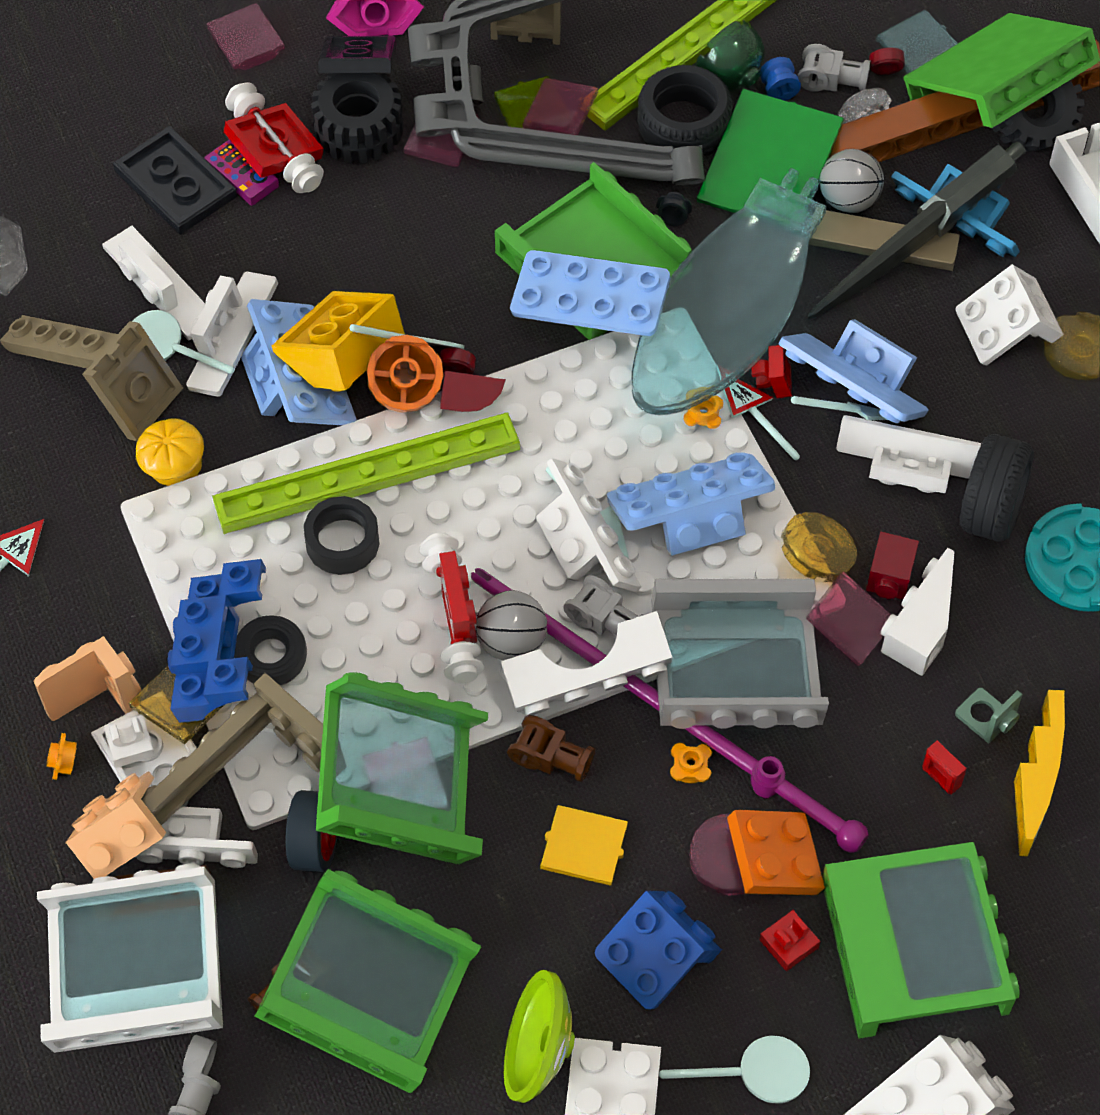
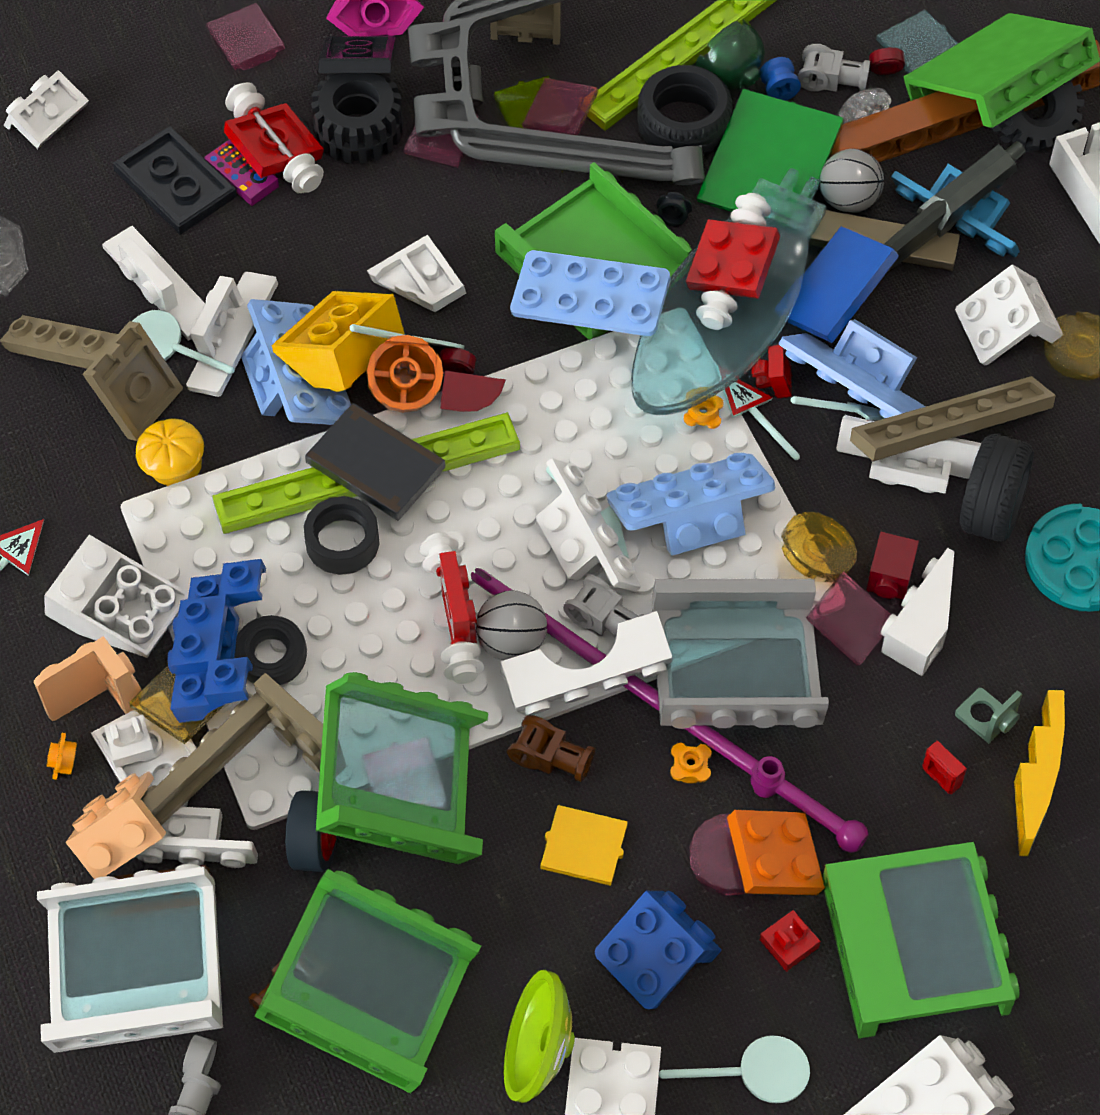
(46, 109): none -> white bracket
(113, 598): none -> white slope
(375, 461): none -> black tile
(419, 275): none -> white wing
(733, 260): none -> red plate
(840, 283): none -> blue tile
(951, 418): none -> dark tan plate

